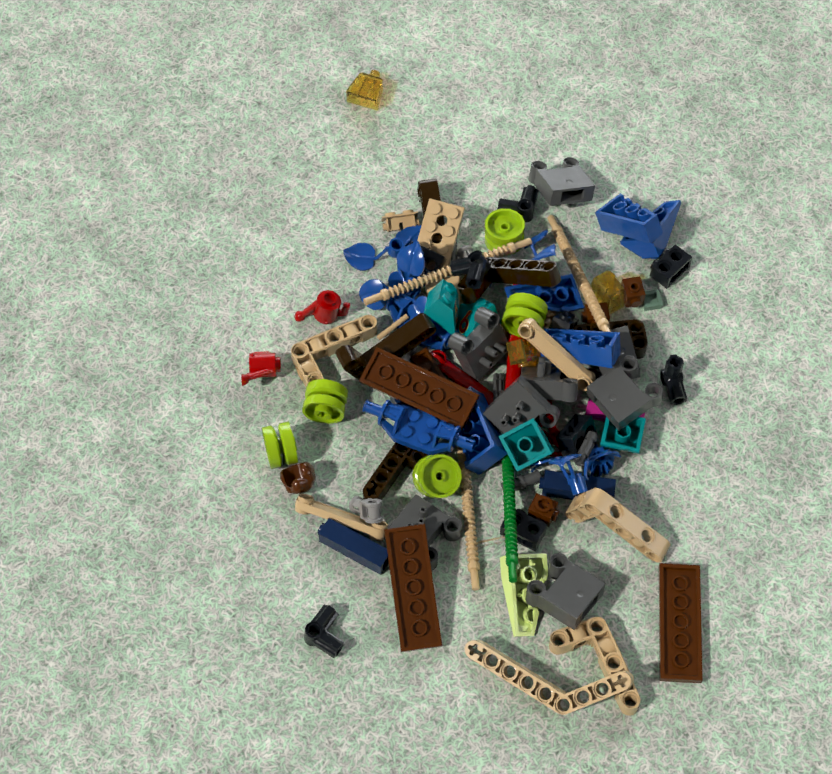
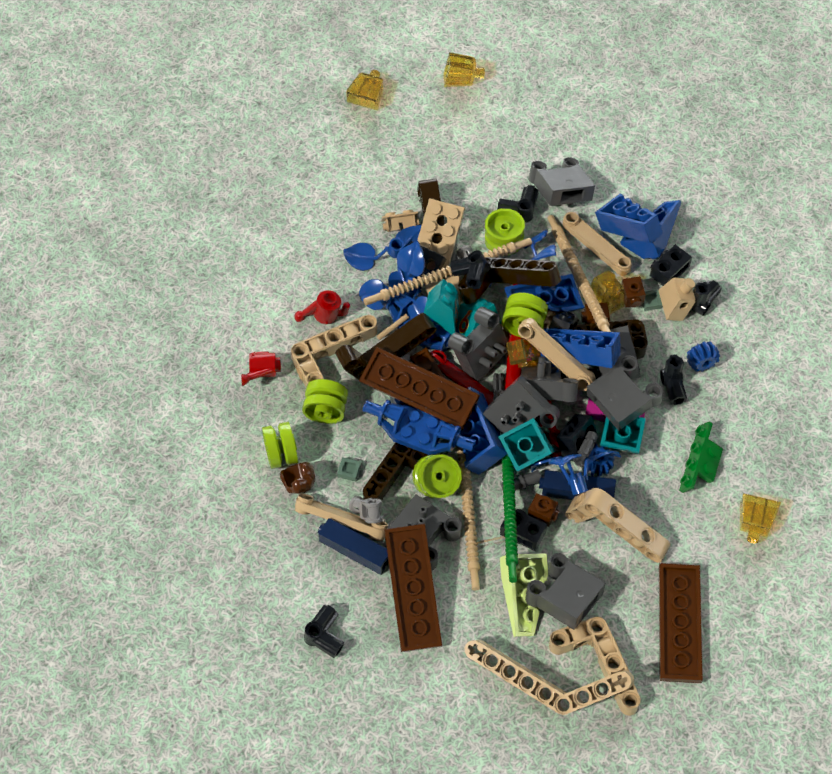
(349, 469): none -> sand green tile
(461, 70): none -> clear yellow torso
(597, 243): none -> tan piece
(677, 298): none -> tan torso
(702, 459): none -> green bracket
(703, 356): none -> blue gear
(704, 295): none -> black piece
(757, 516): none -> clear yellow torso

